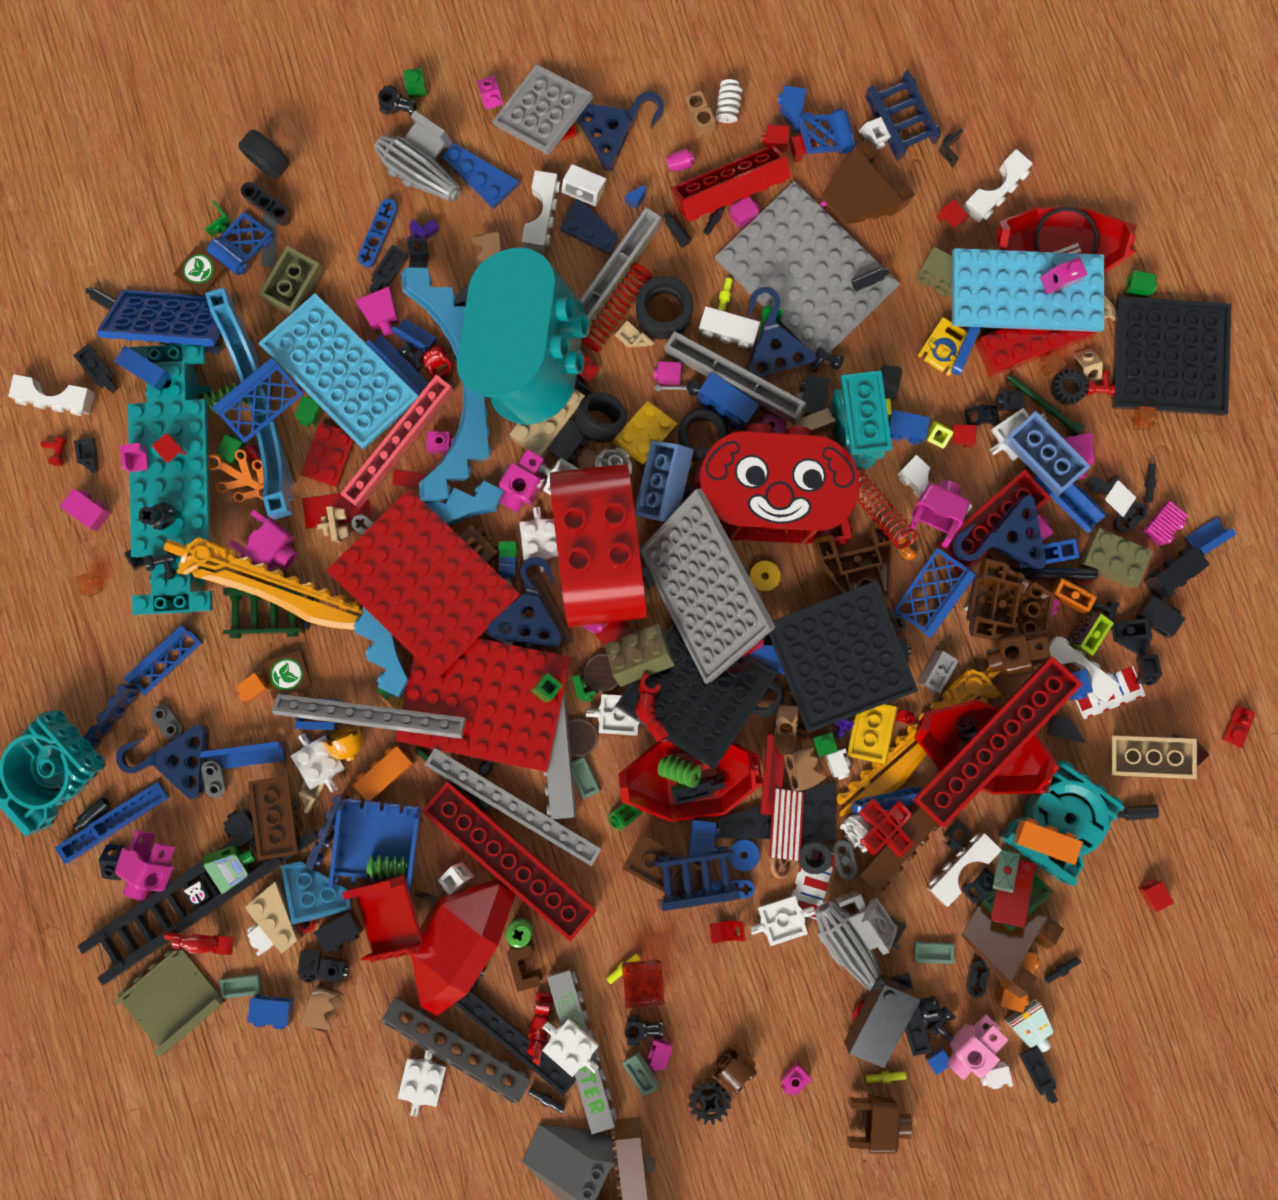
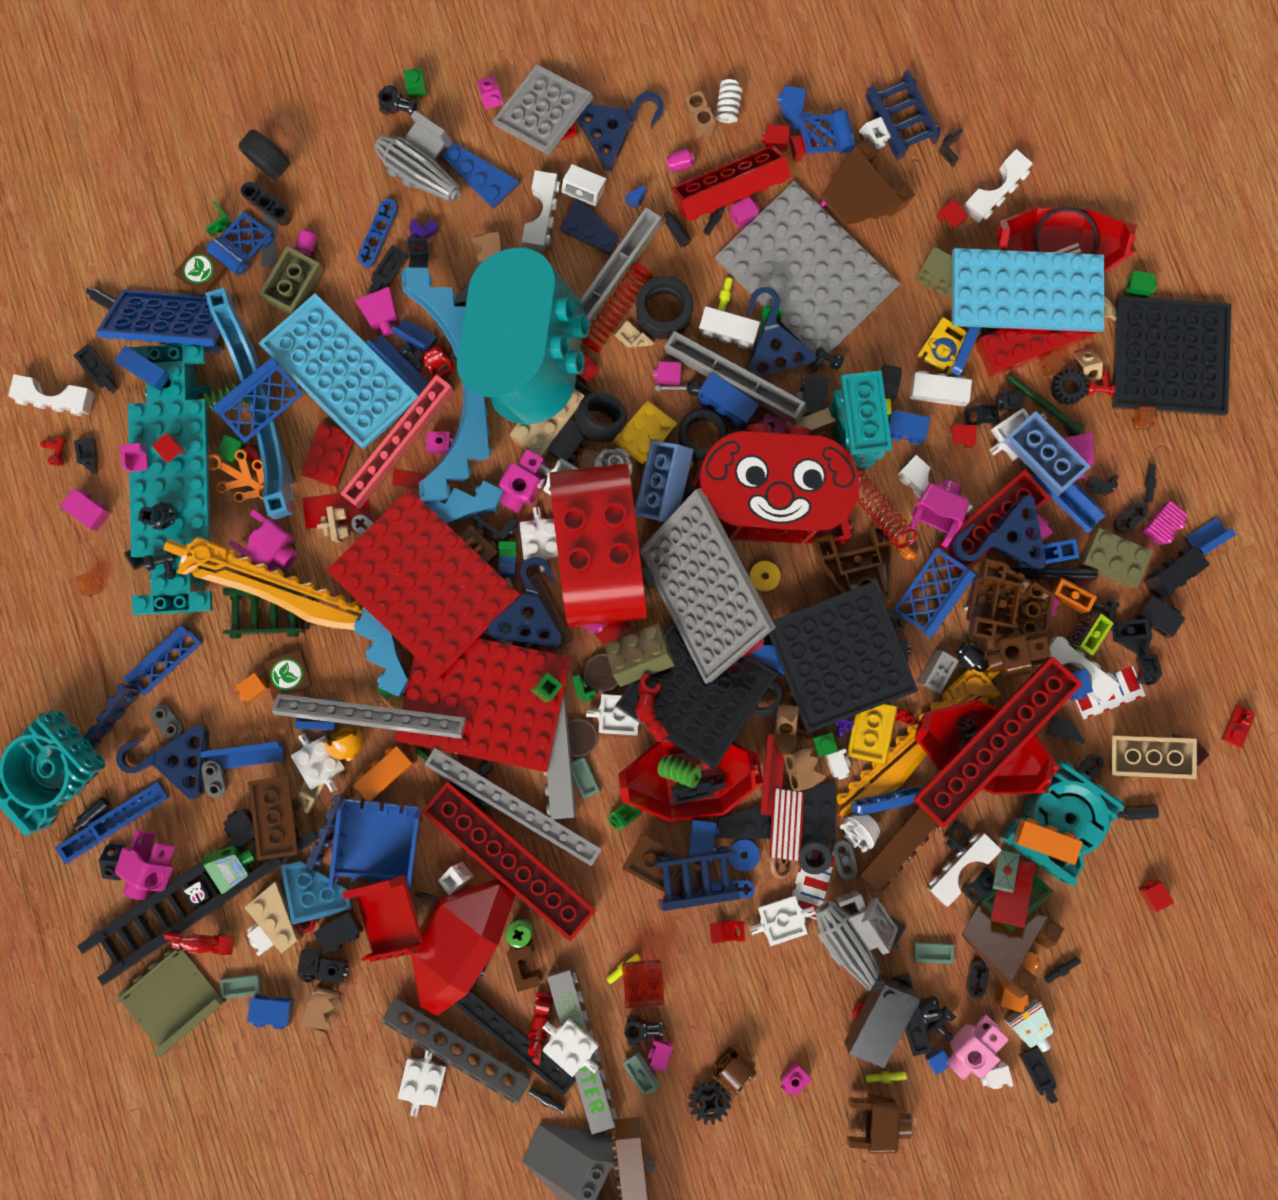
(306, 242): none -> dark pink brick
(308, 412): green brick -> none
(386, 867): bright green piece -> none
(508, 530): none -> black bracket
(869, 278): black cylinder -> none
(886, 828): red plate -> none
(940, 388): none -> white brick
(941, 439): neon yellow plate -> none
(970, 656): none -> black head
(1067, 273): dark pink torso -> none
(1092, 773): none -> black beam
(1120, 498): white sticker -> none

